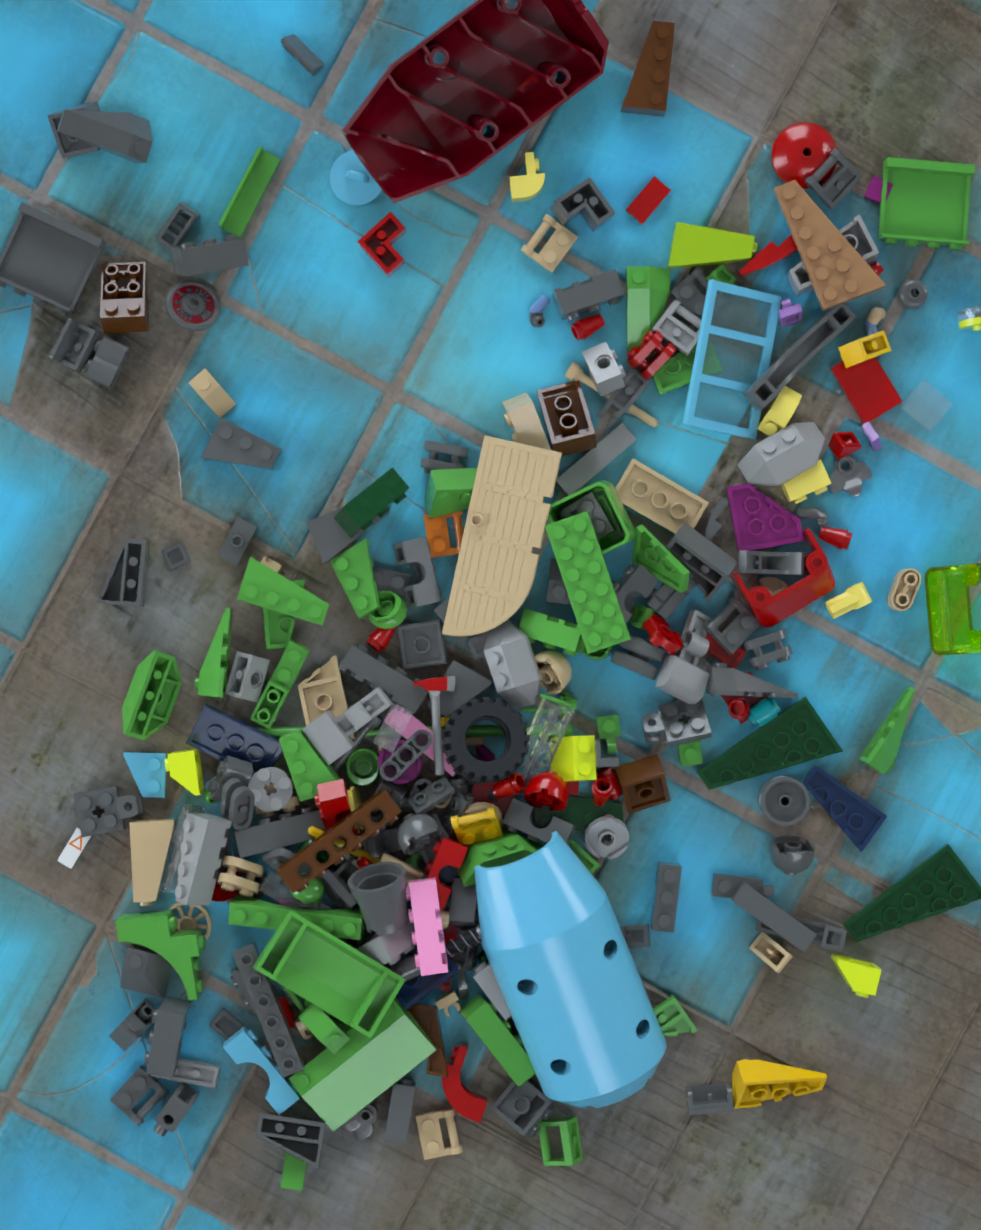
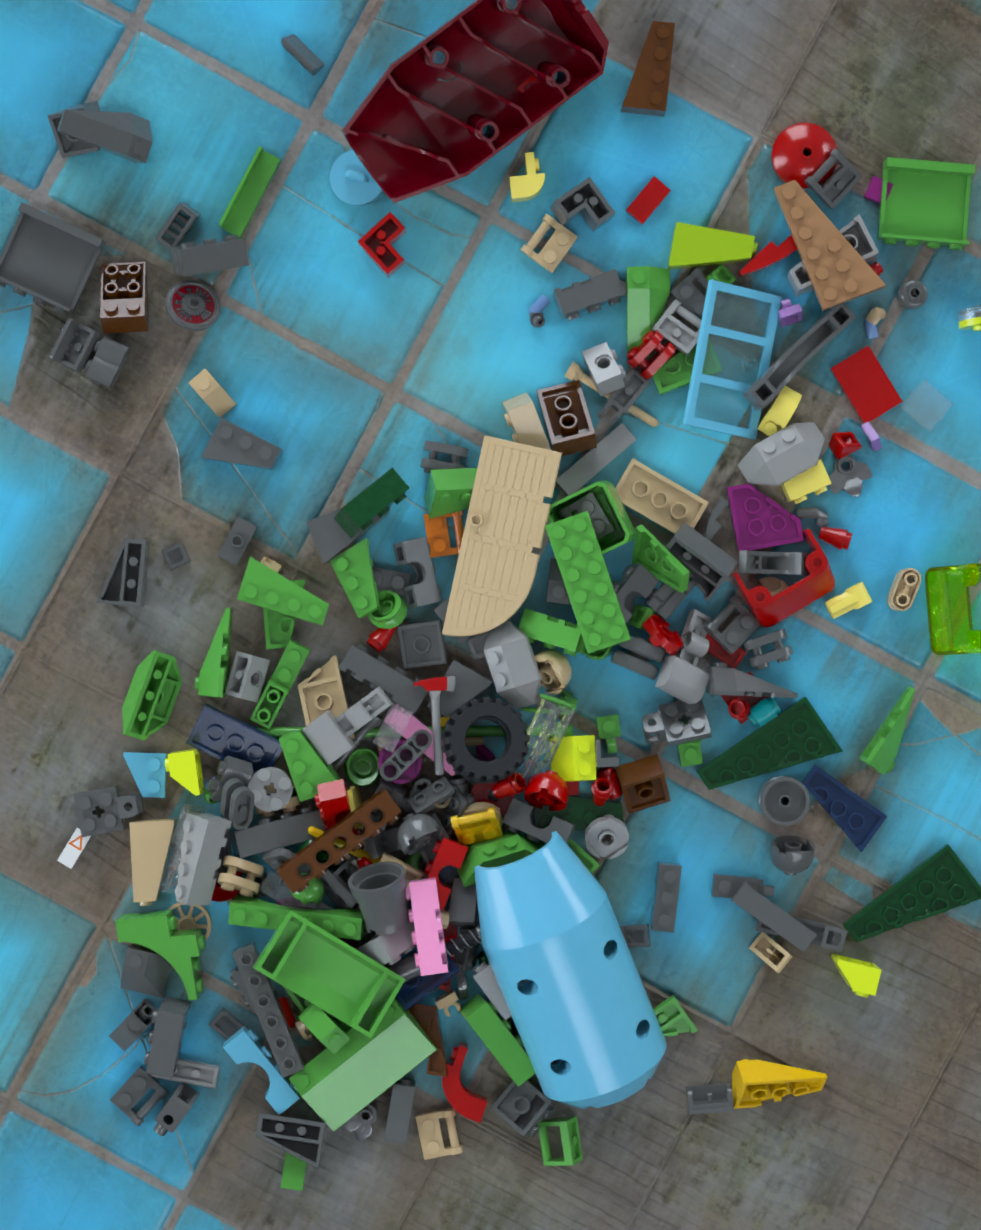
(587, 326): red cone -> none
(864, 349): yellow slope -> none

